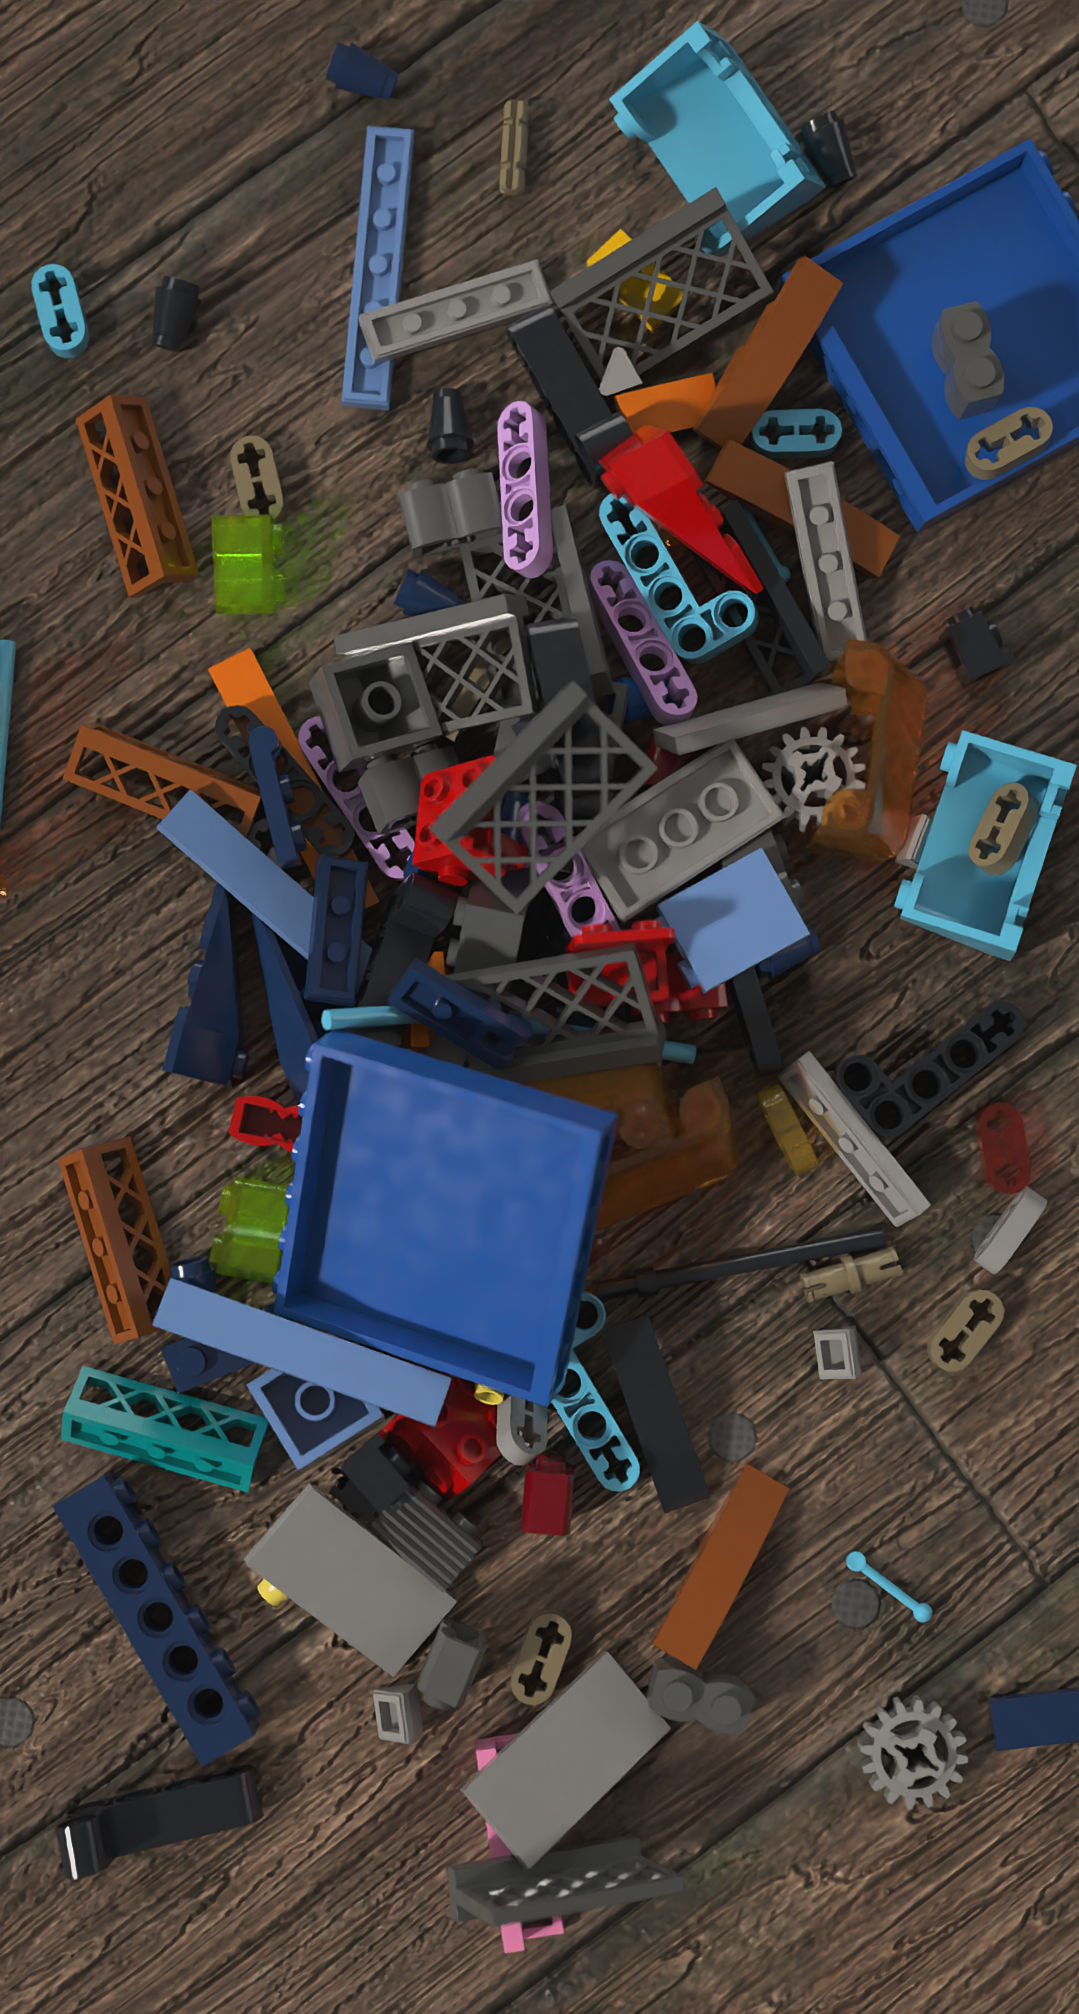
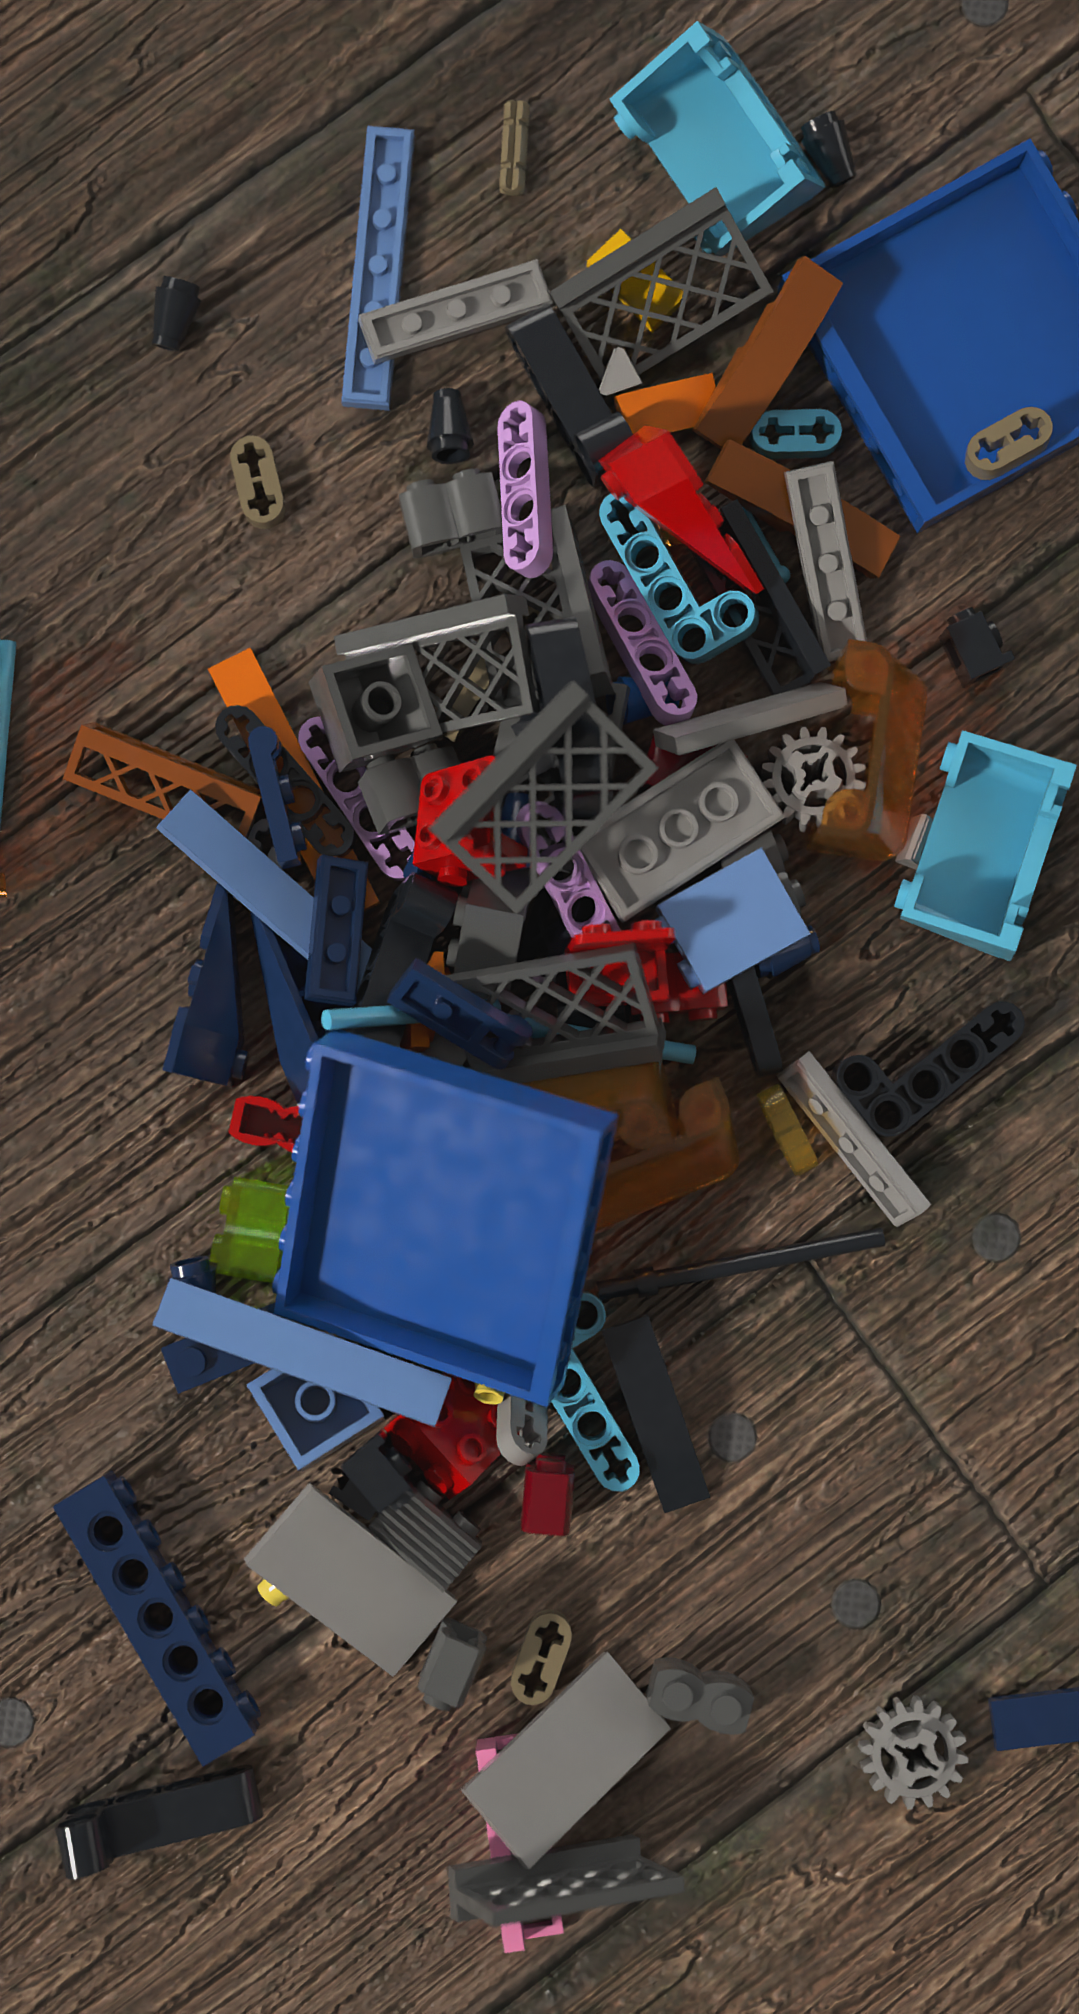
(50, 313): medium azure beam -> none
(106, 1235): dark orange fence -> none
(142, 488): dark orange fence -> none
(159, 1443): teal fence -> none
(245, 563): clear neon green brick -> none
(360, 72): dark blue cone -> none
(398, 1713): light grey slope -> none
(424, 594): dark blue cone -> none
(720, 1566): dark orange slope -> none
(838, 1353): light grey slope -> none
(850, 1274): dark tan pin -> none
(856, 1562): medium azure hinge -> none
(963, 353): dark grey brick -> none
(974, 1337): dark tan beam -> none
(1004, 829): dark tan beam -> none
(1010, 1230): light grey beam -> none
(1014, 1146): clear red beam -> none

